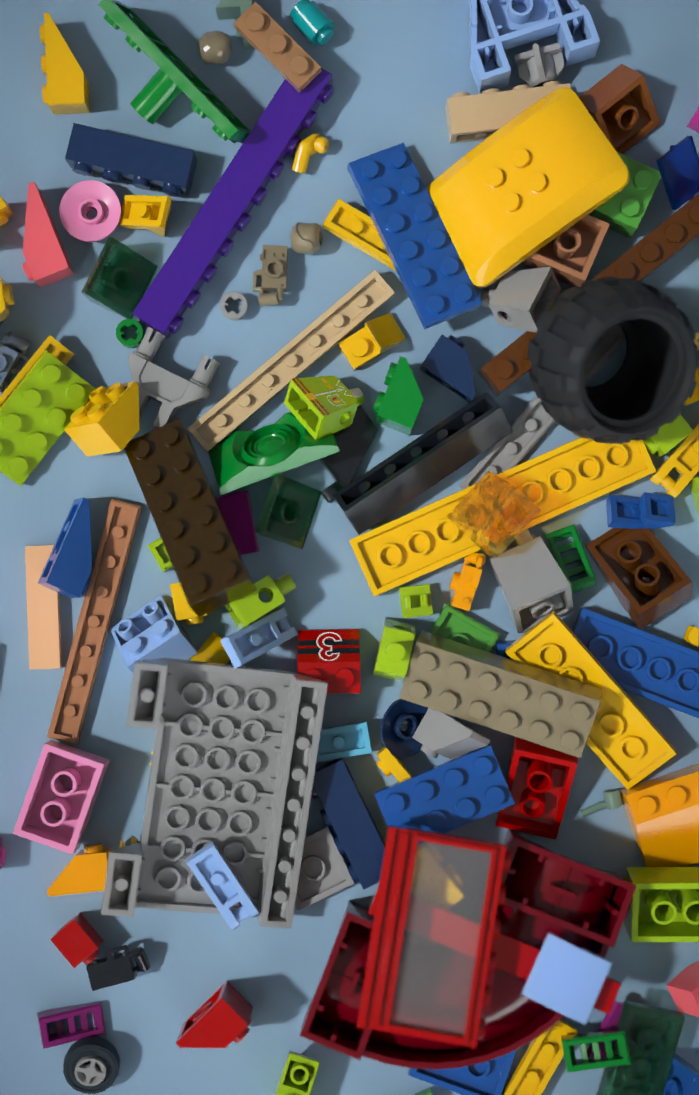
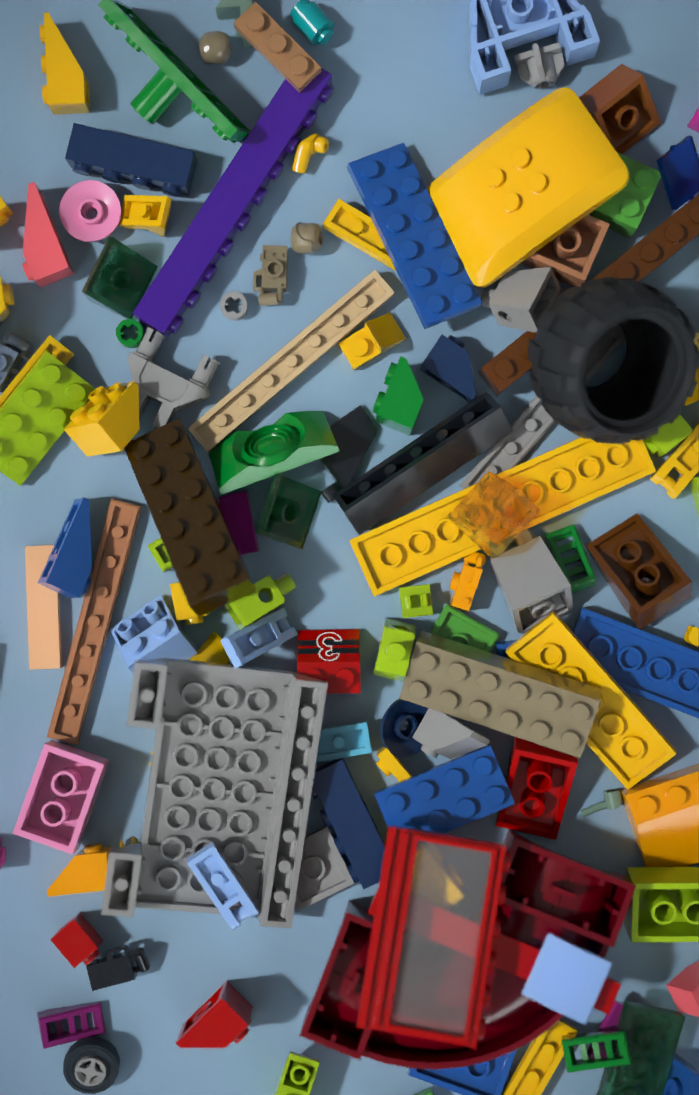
(322, 404): lime torso -> none
(483, 114): tan brick -> none
(640, 513): blue slope -> none

